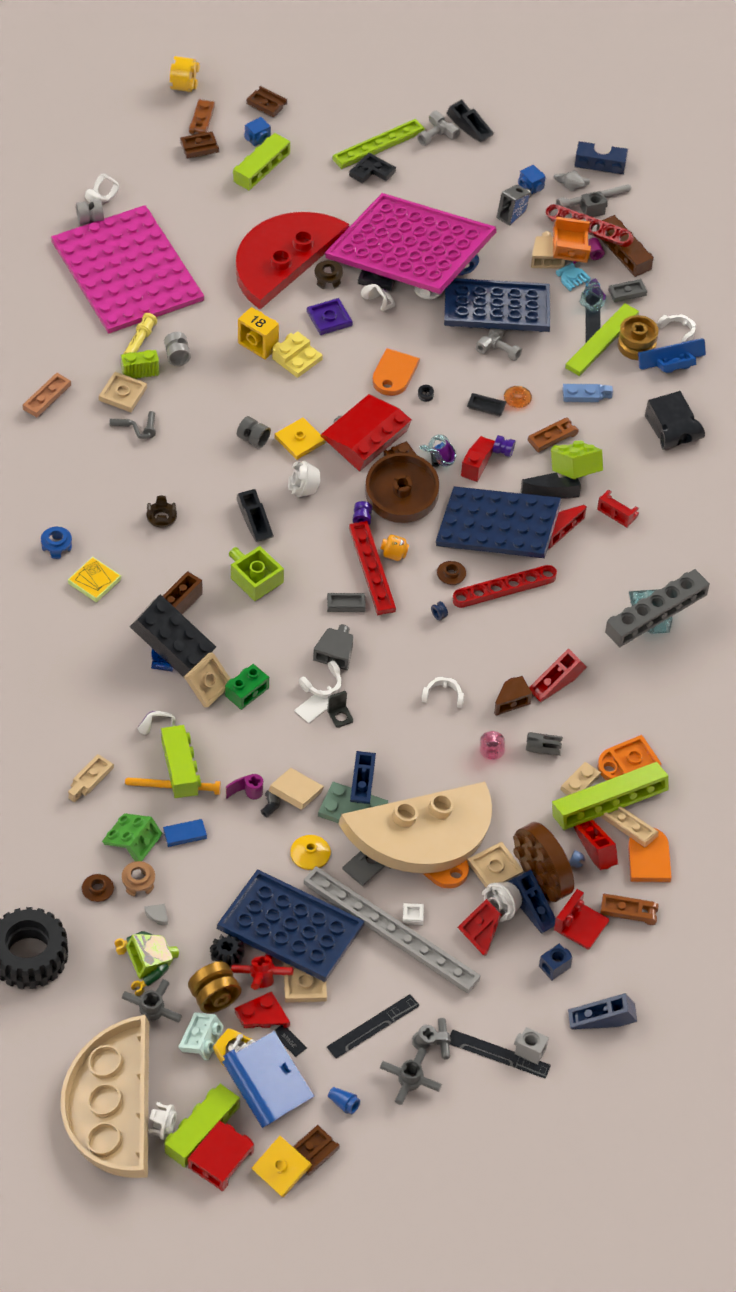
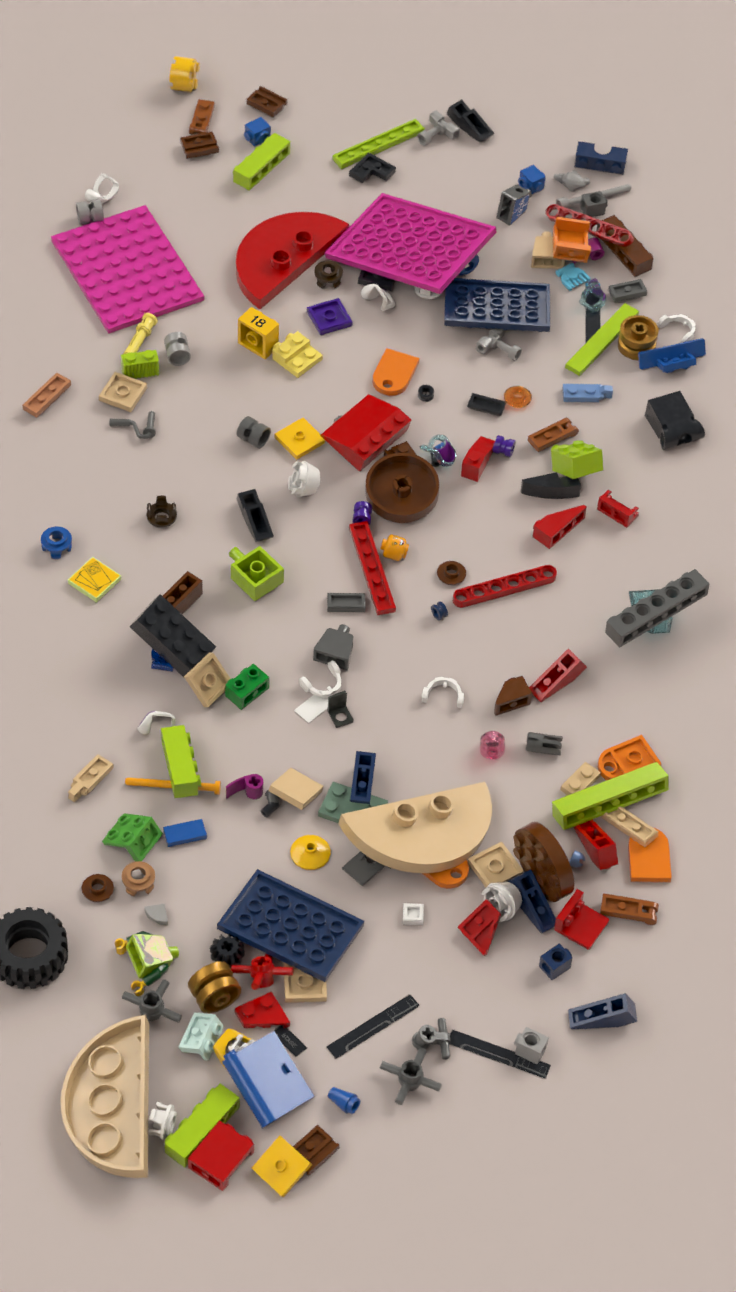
(392, 930): light grey plate -> none
(498, 522): dark blue plate -> none

